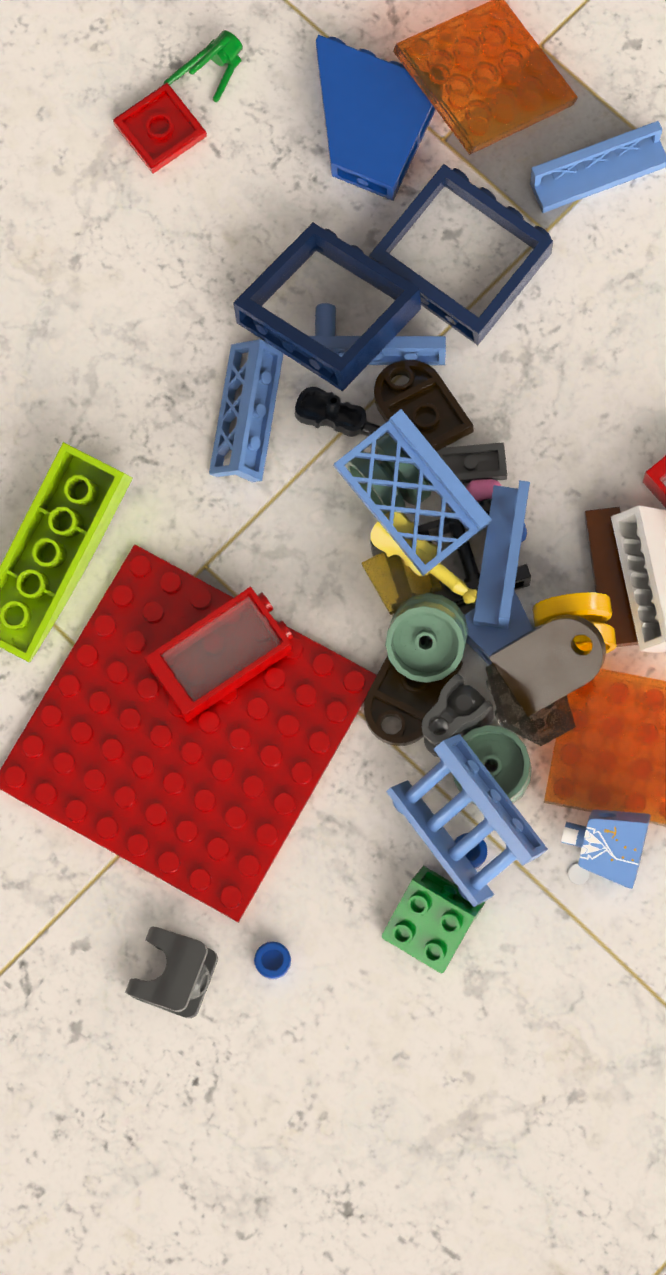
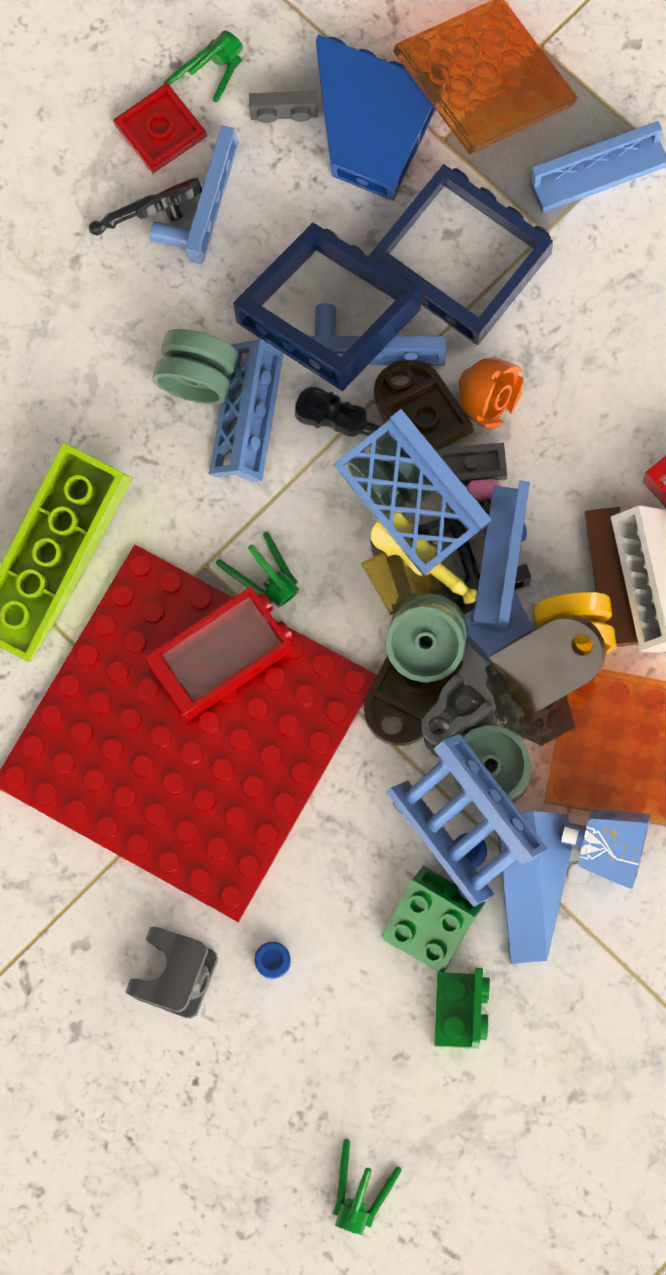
(151, 204): none -> black piece
(195, 366): none -> sand green wheel
(198, 237): none -> medium blue piece
(279, 587): none -> green plant
(283, 105): none -> dark grey plate
(353, 1214): none -> green plant
(459, 1009): none -> green bracket
(490, 389): none -> orange cylinder
(535, 890): none -> medium blue wedge

